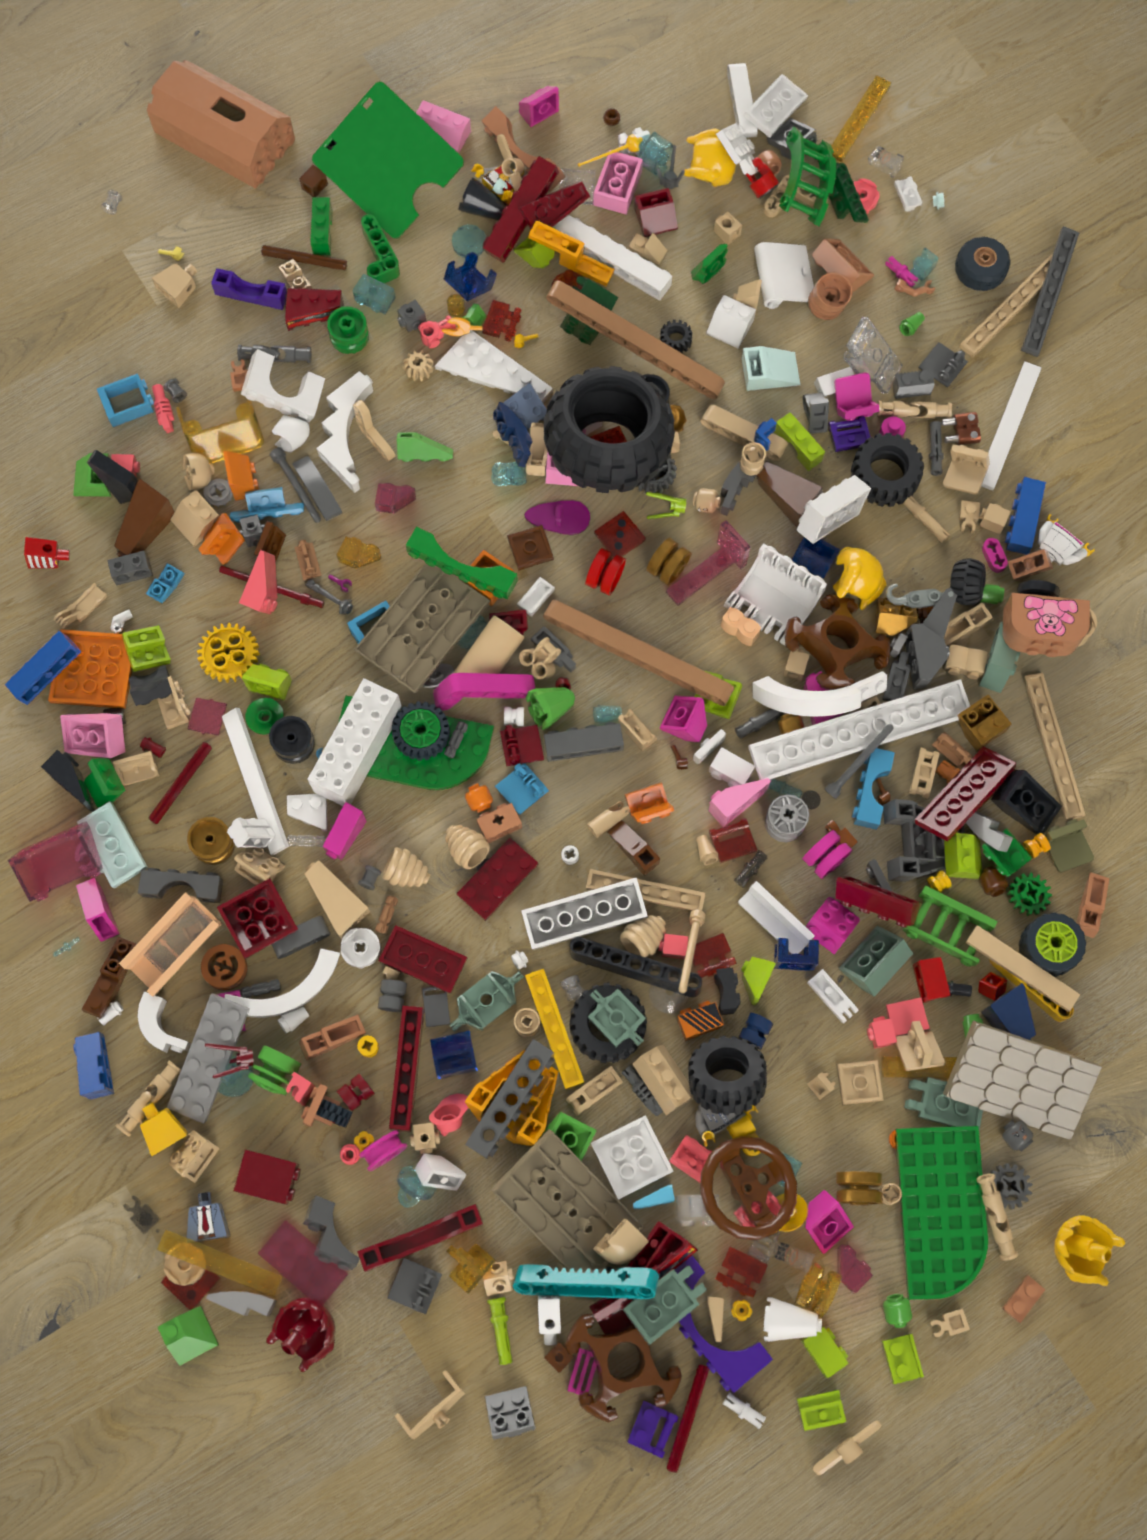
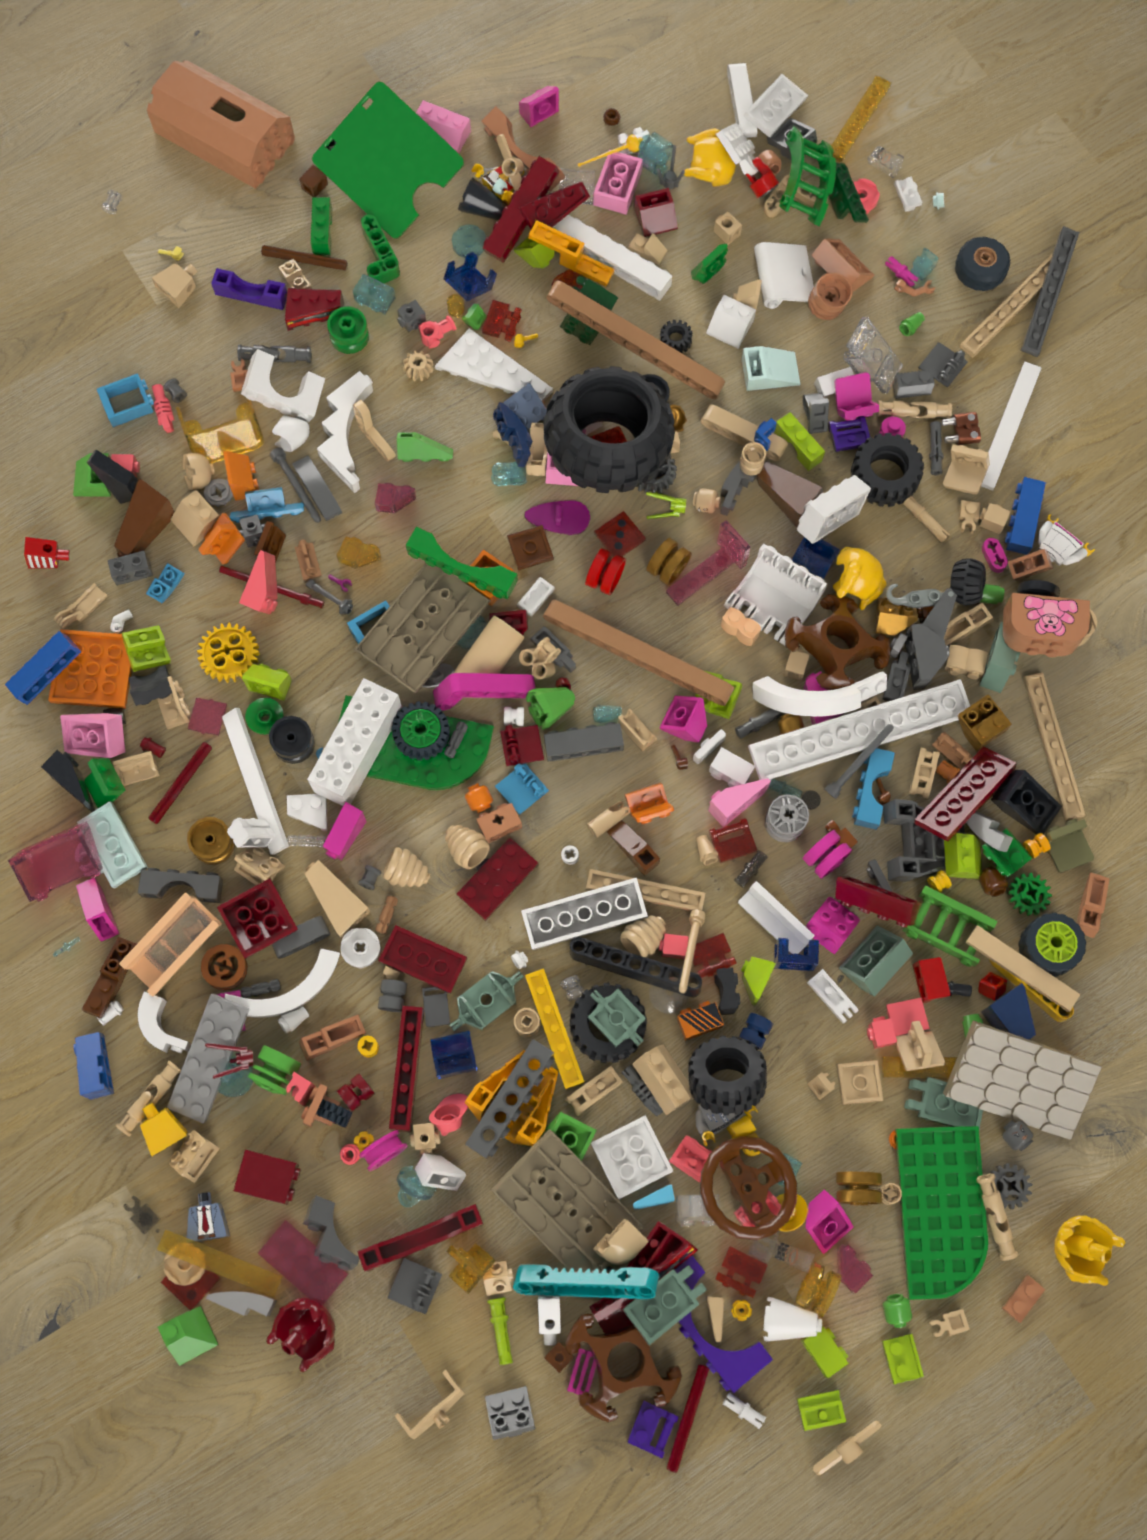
(463, 327): light orange hand -> none

